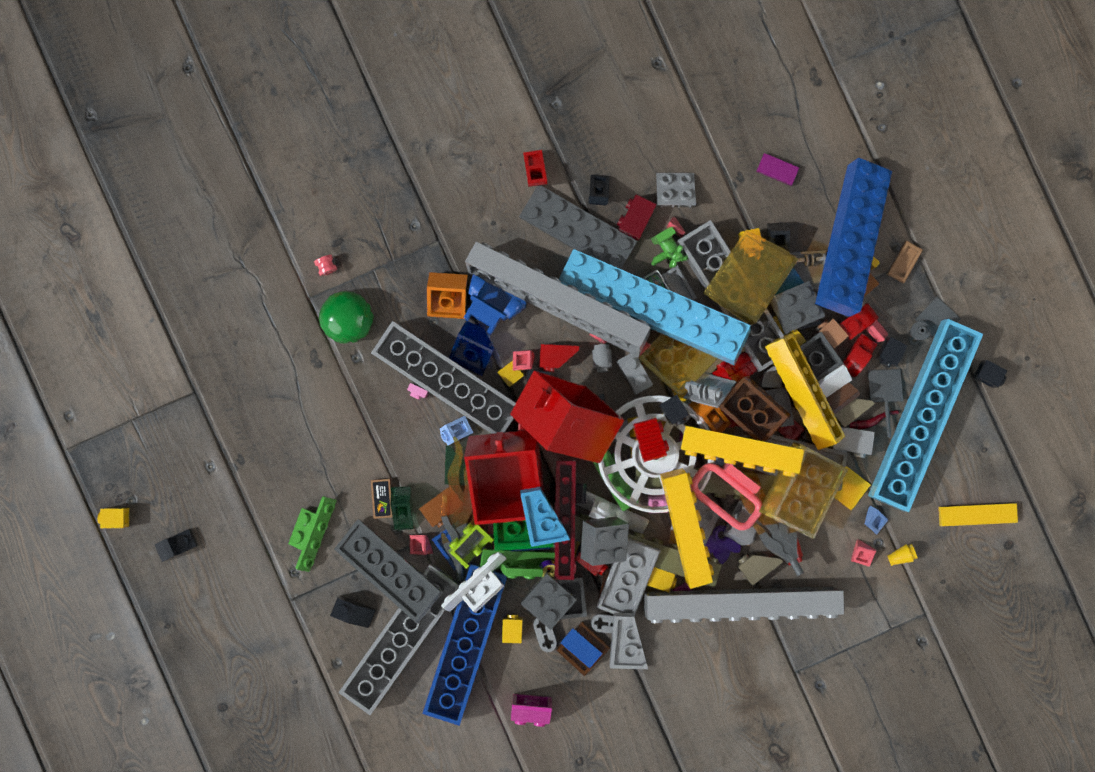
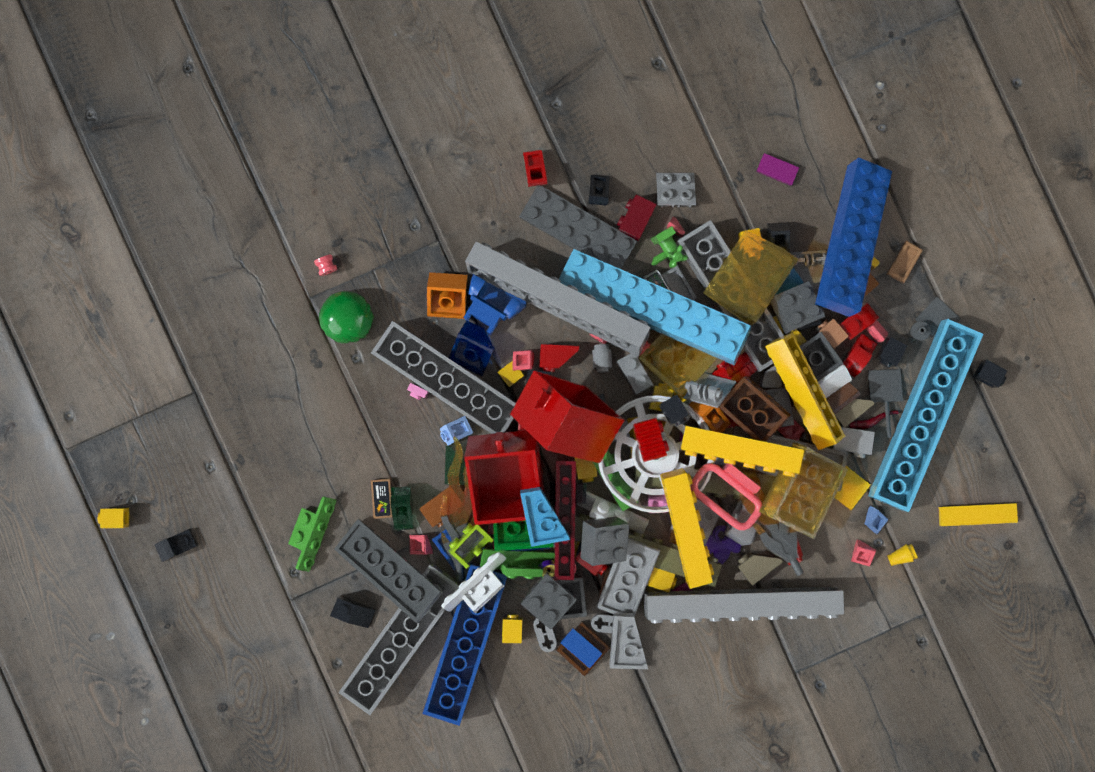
(531, 709): dark pink slope -> none
(585, 470): none -> yellow brick
(660, 390): none -> yellow brick

